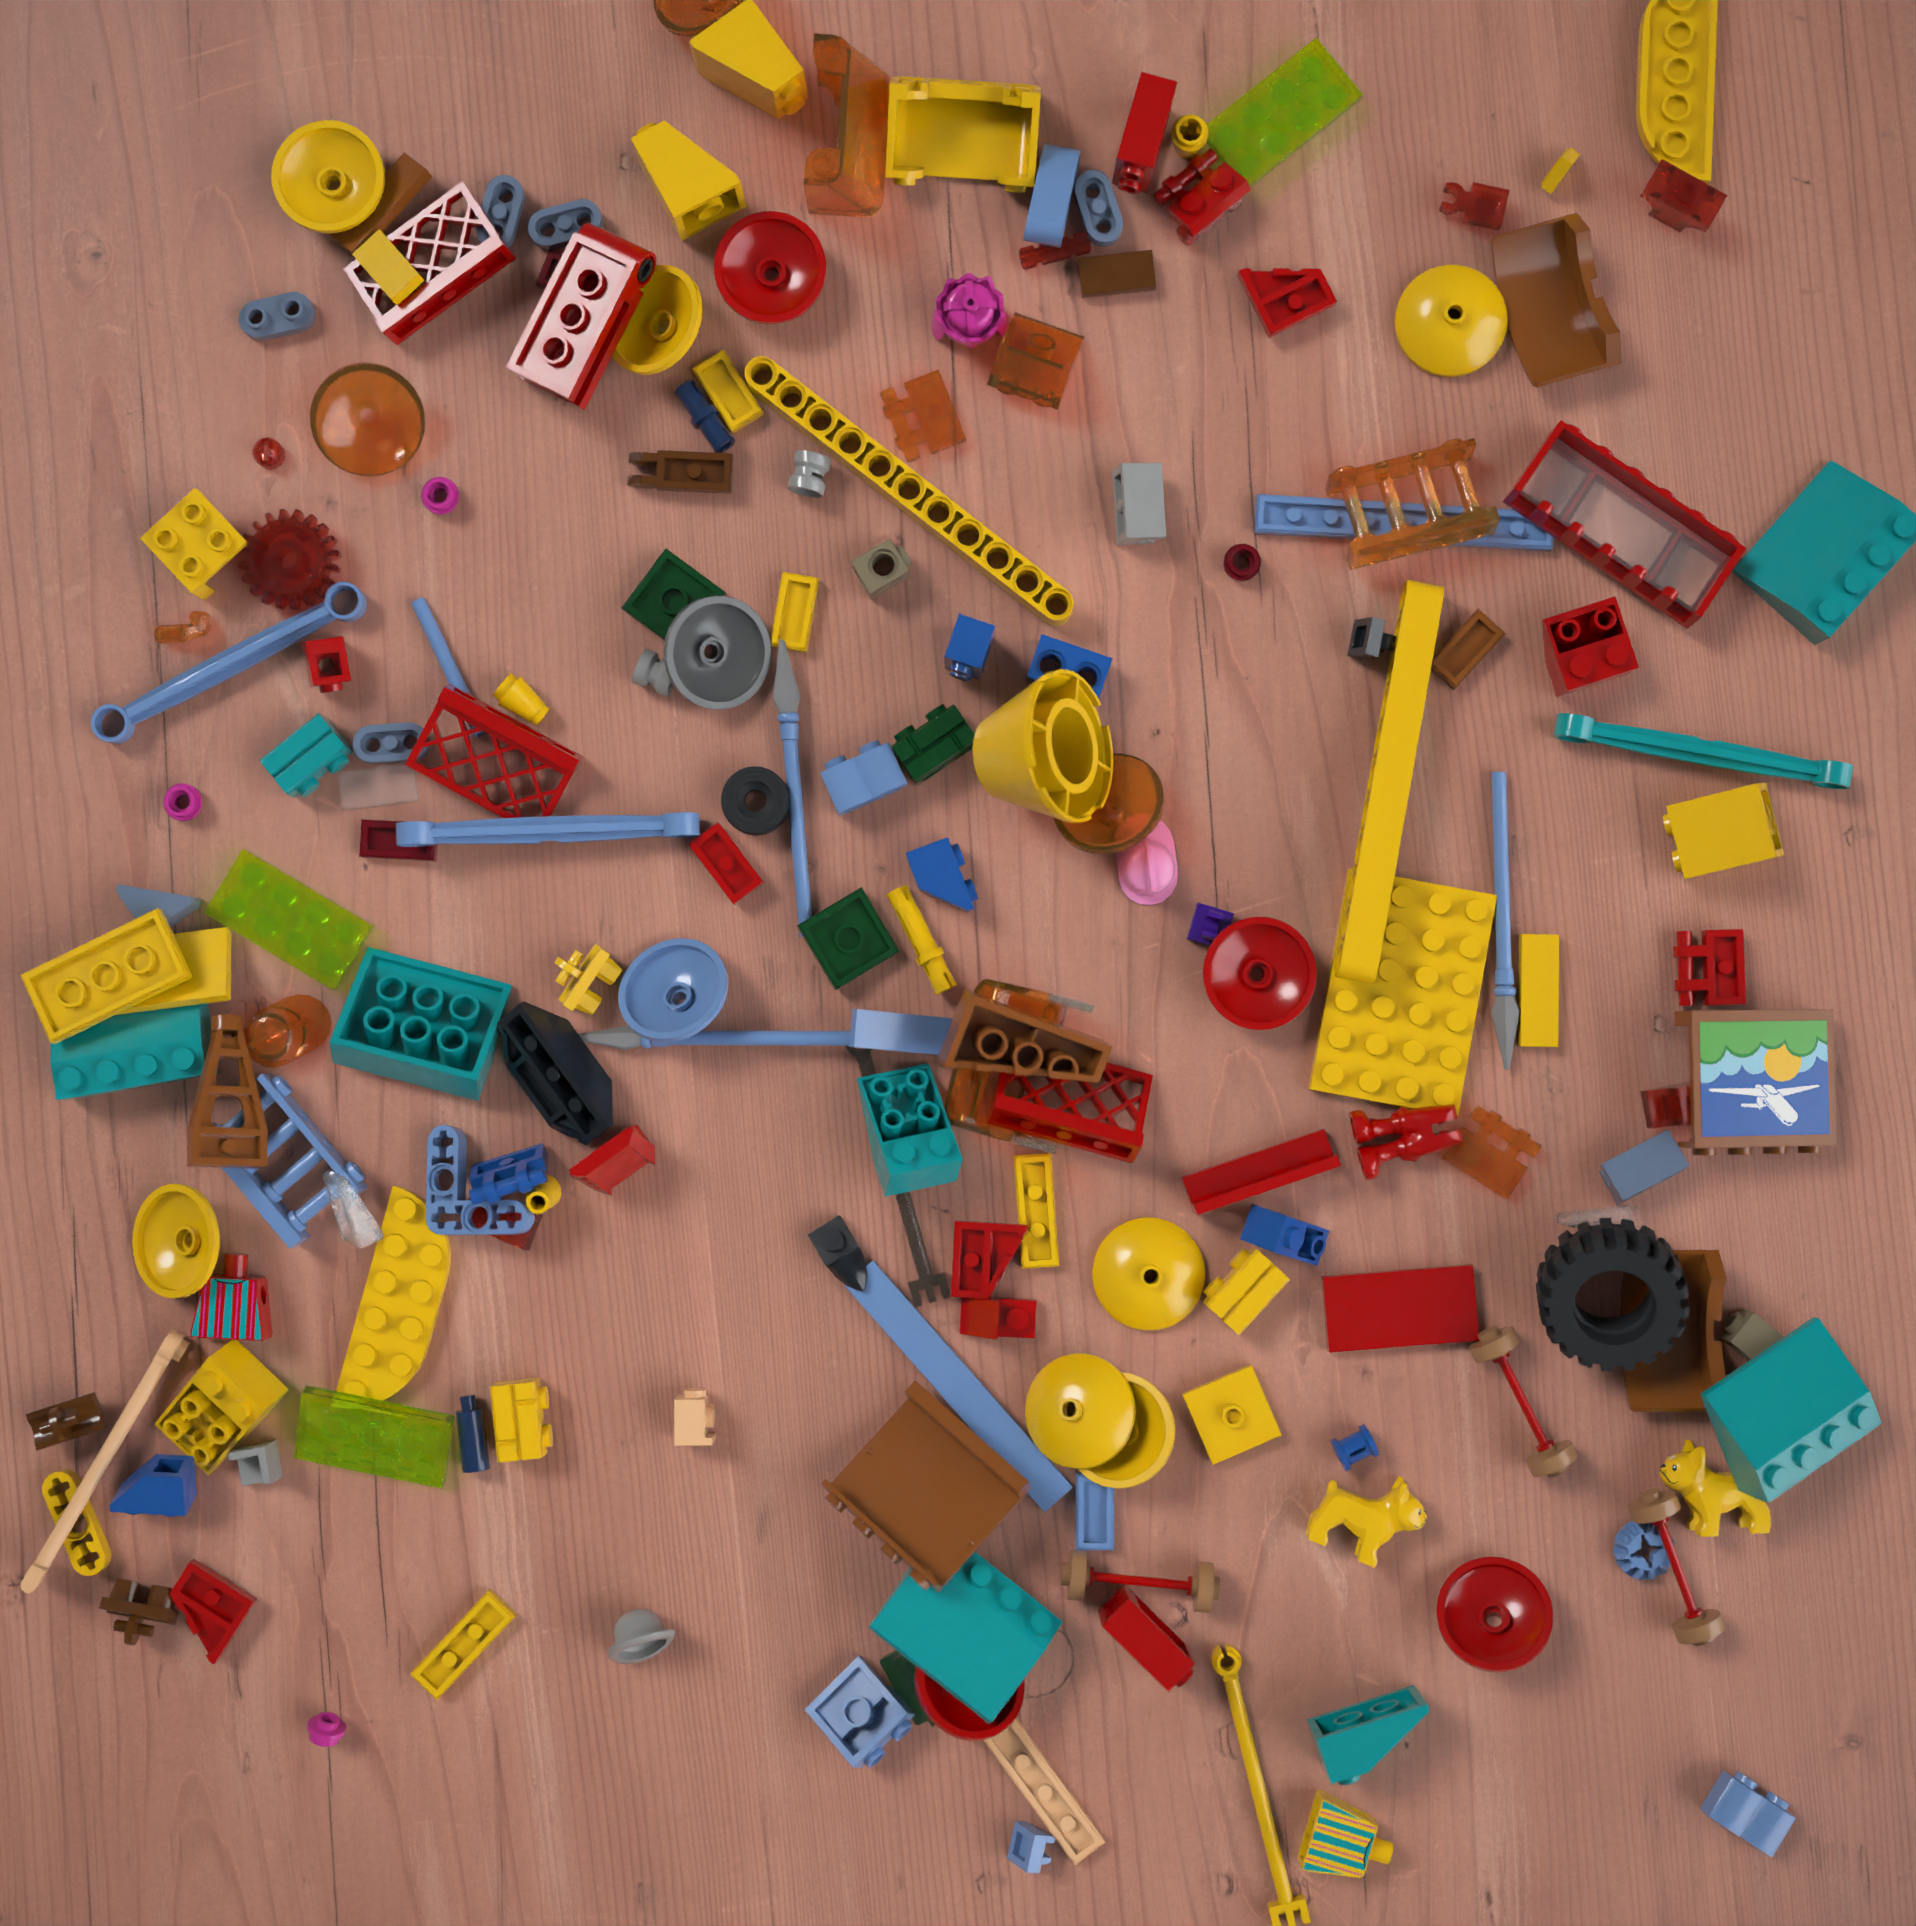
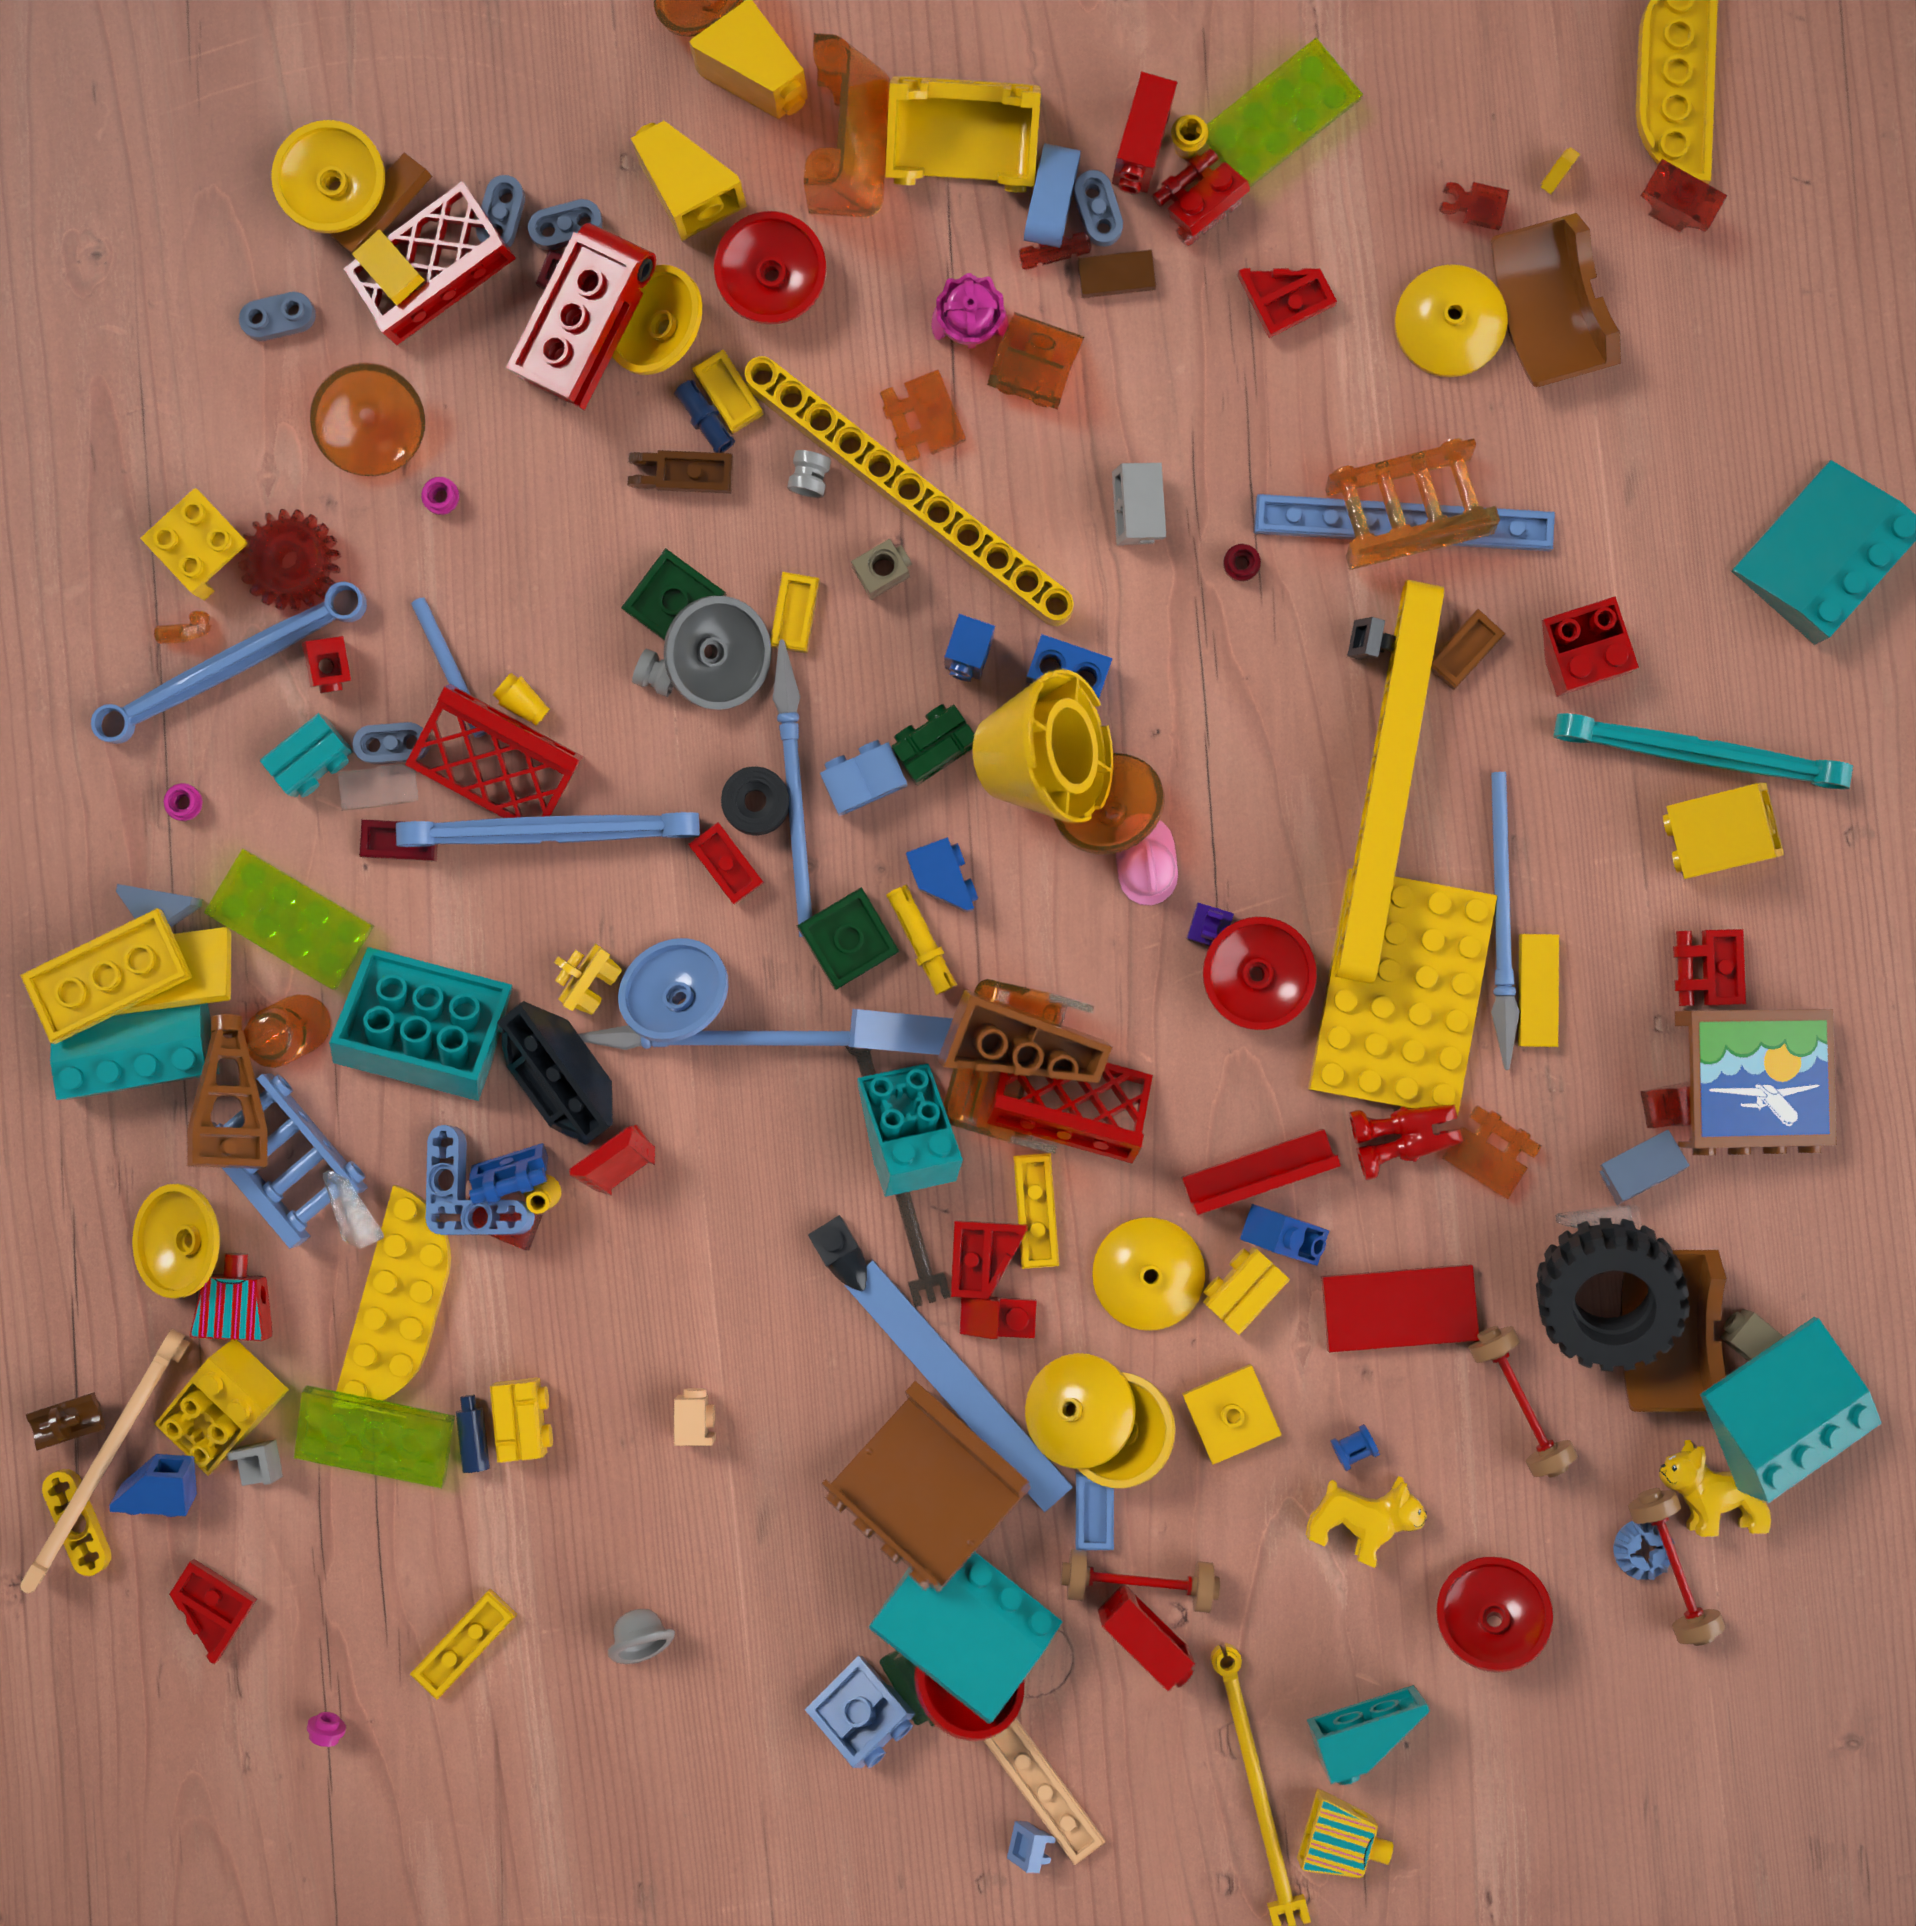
(123, 1603): reddish brown hips -> none
(275, 452): clear red hinge -> none
(1625, 524): window -> none
(1747, 1812): medium blue brick -> none

